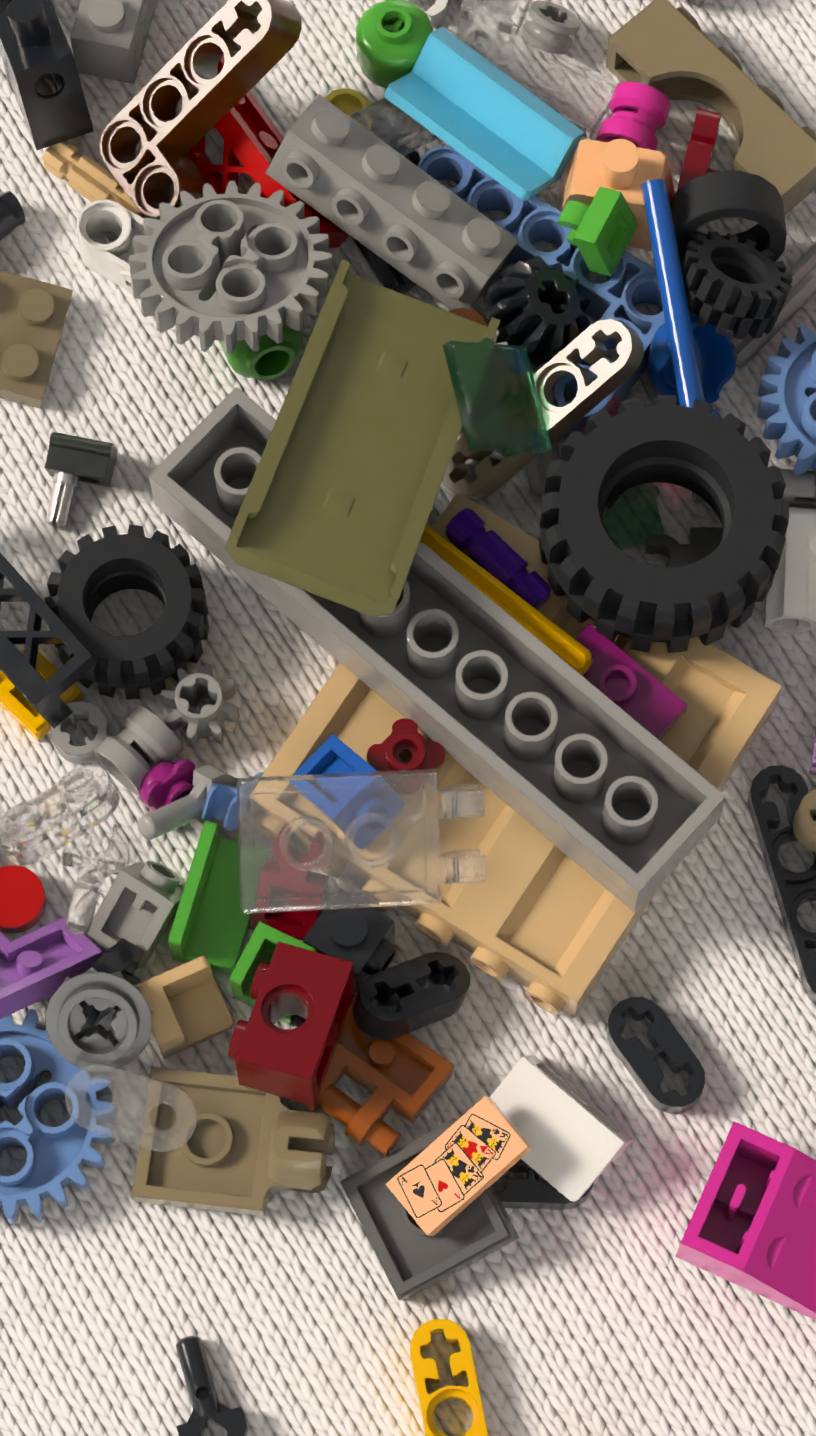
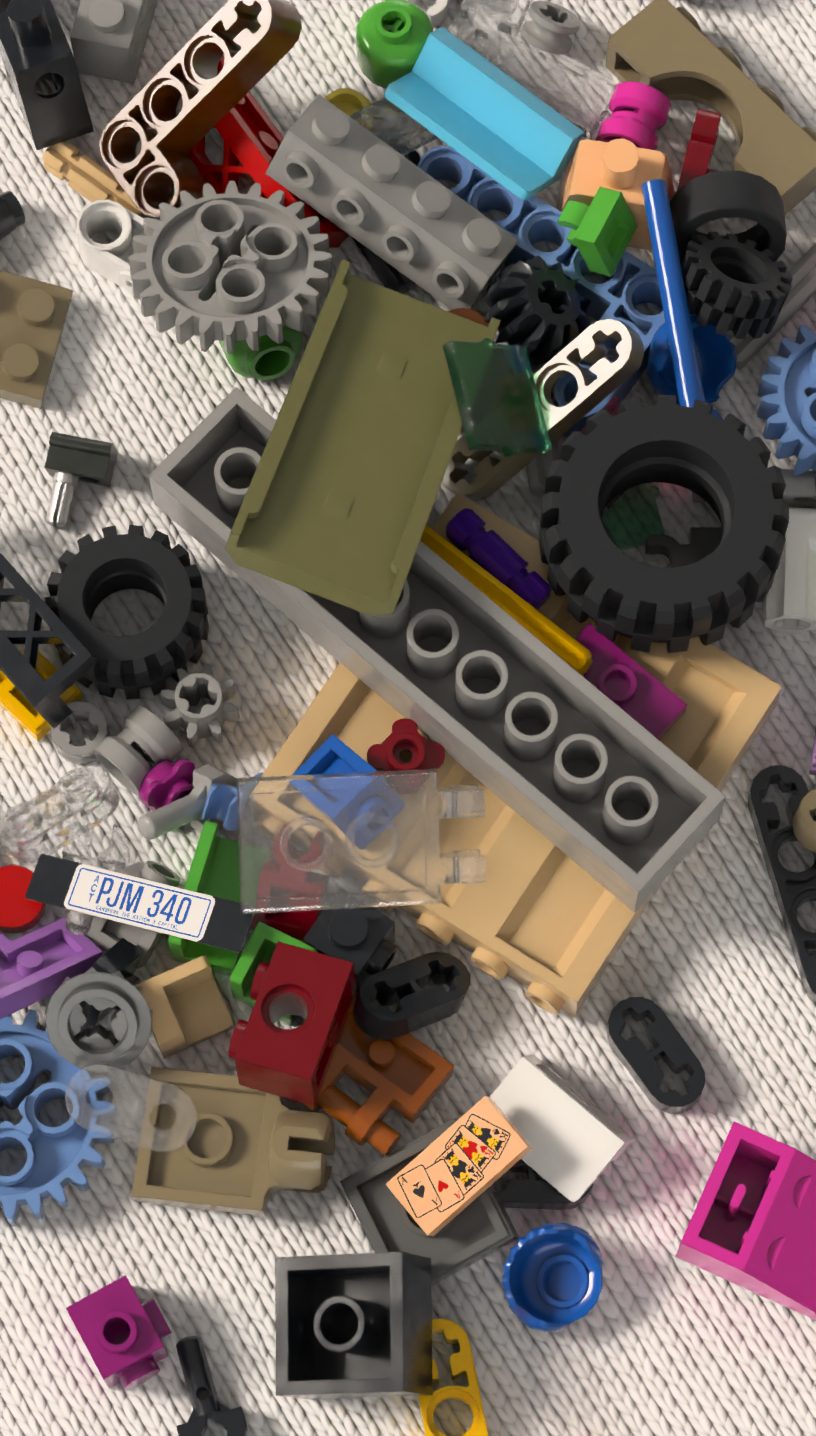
(121, 1333): none -> magenta brick
(139, 902): none -> sticker
(353, 1325): none -> black brick
(553, 1276): none -> blue hair

